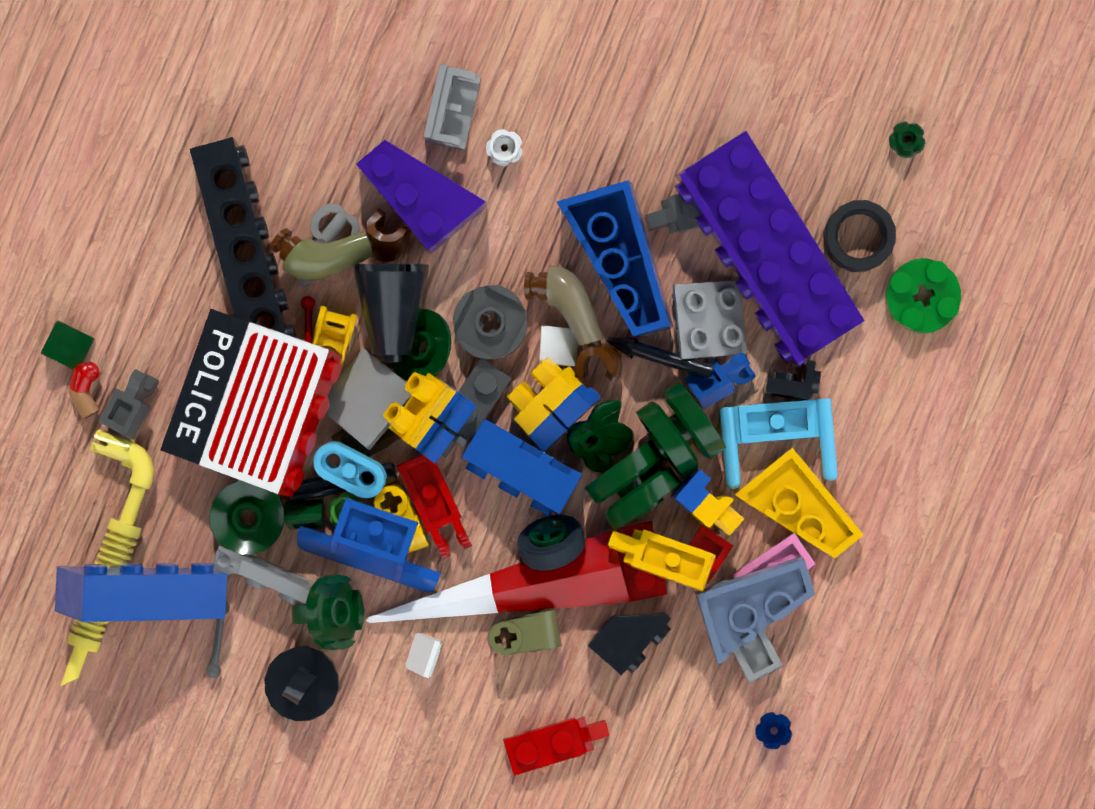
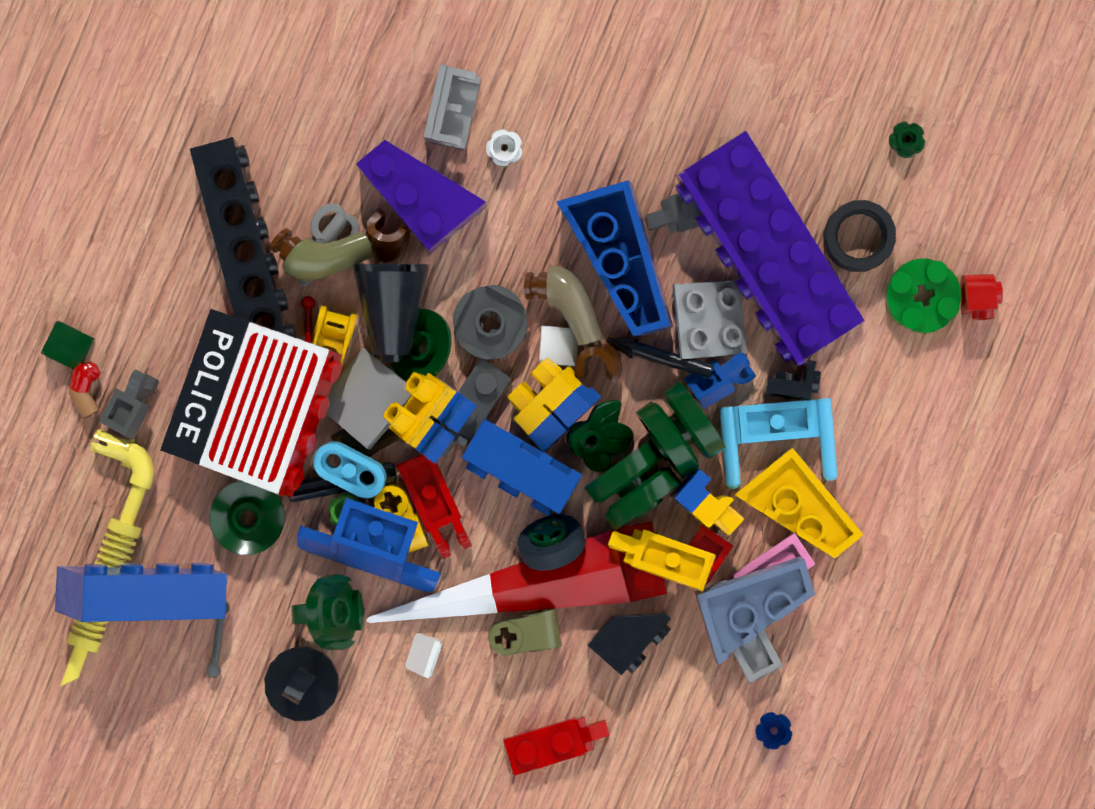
(263, 574): light grey hinge -> none
(304, 513): dark green slope -> none
(980, 295): none -> red plate

